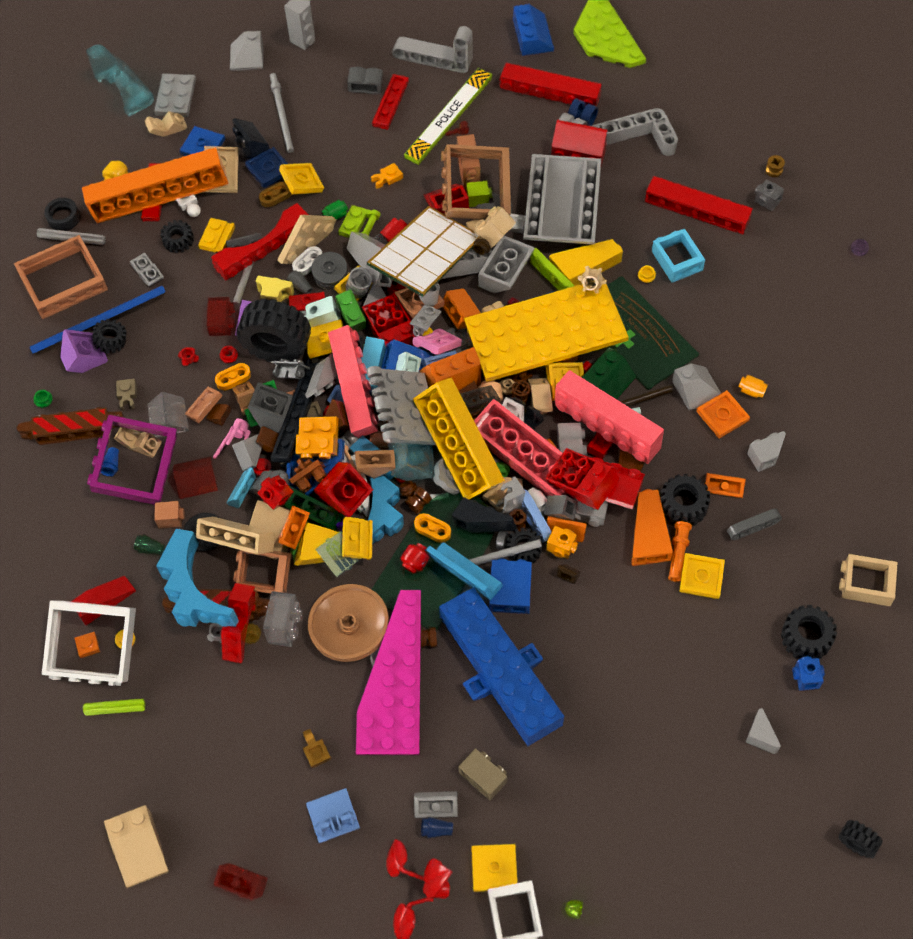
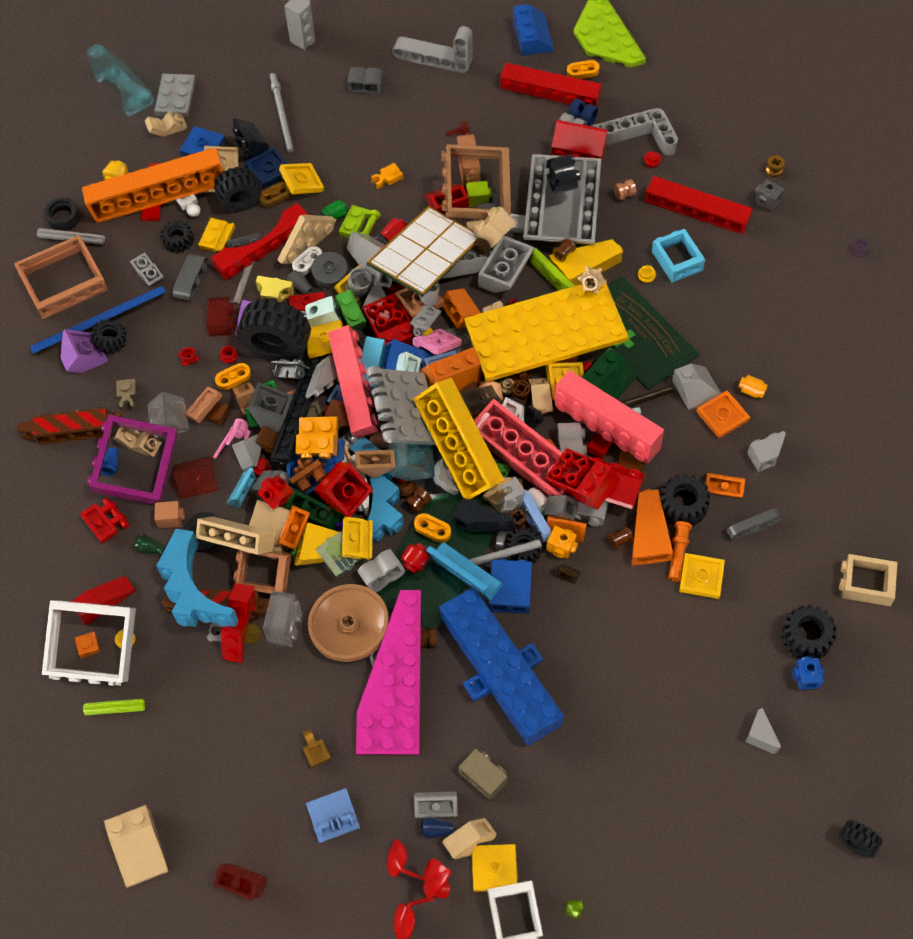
(43, 398): green plate -> none
(98, 522): none -> red plate
(190, 277): none -> dark grey beam
(237, 189): none -> black tyre
(247, 52): light grey slope -> none
(381, 570): none -> light grey brick
(390, 101): red tile -> none
(448, 116): tile -> none
(466, 838): none -> tan slope
(562, 173): none -> black brick
(564, 249): none -> reddish brown bush
(583, 69): none -> light orange plate
(620, 537): none -> reddish brown bush
(625, 189): none -> nougat wheel
(652, 159): none -> red plate

